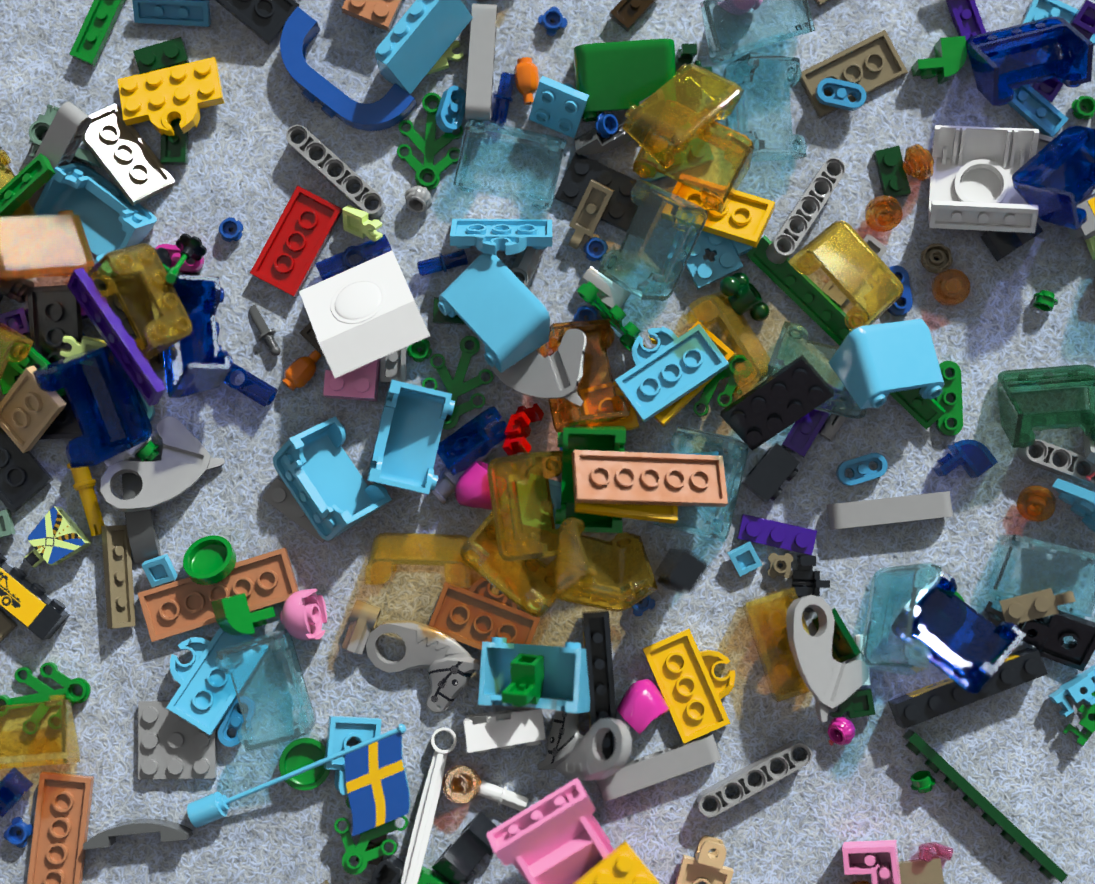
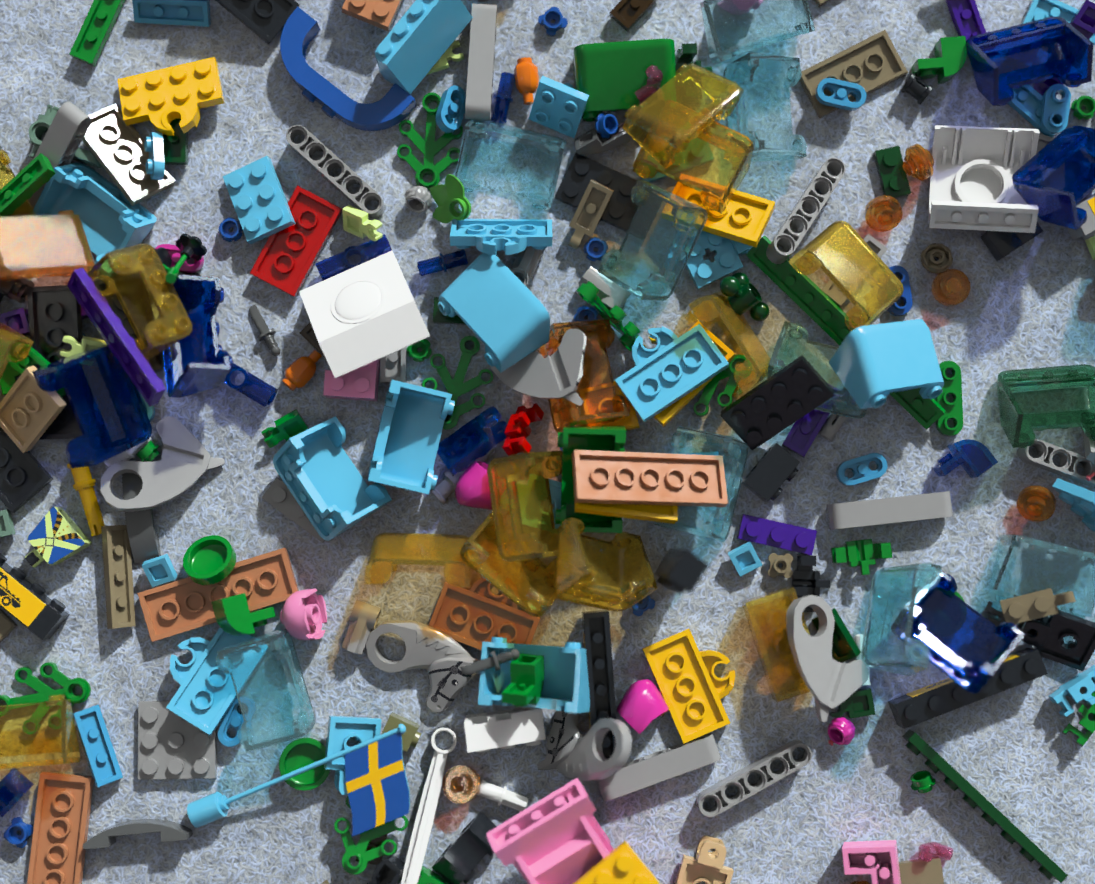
(97, 745): none -> dark azure plate
(155, 164): none -> medium azure plate
(161, 55): dark green plate -> none
(259, 200): none -> medium azure plate
(285, 428): none -> green plate
(410, 737): none -> olive brick
(448, 198): none -> bright green plate
(493, 661): none -> dark grey piece
(653, 83): none -> arm
(861, 553): none -> green piece
(916, 88): none -> black bush
(1044, 300): green plate -> none
(1056, 108): none -> dark azure plate

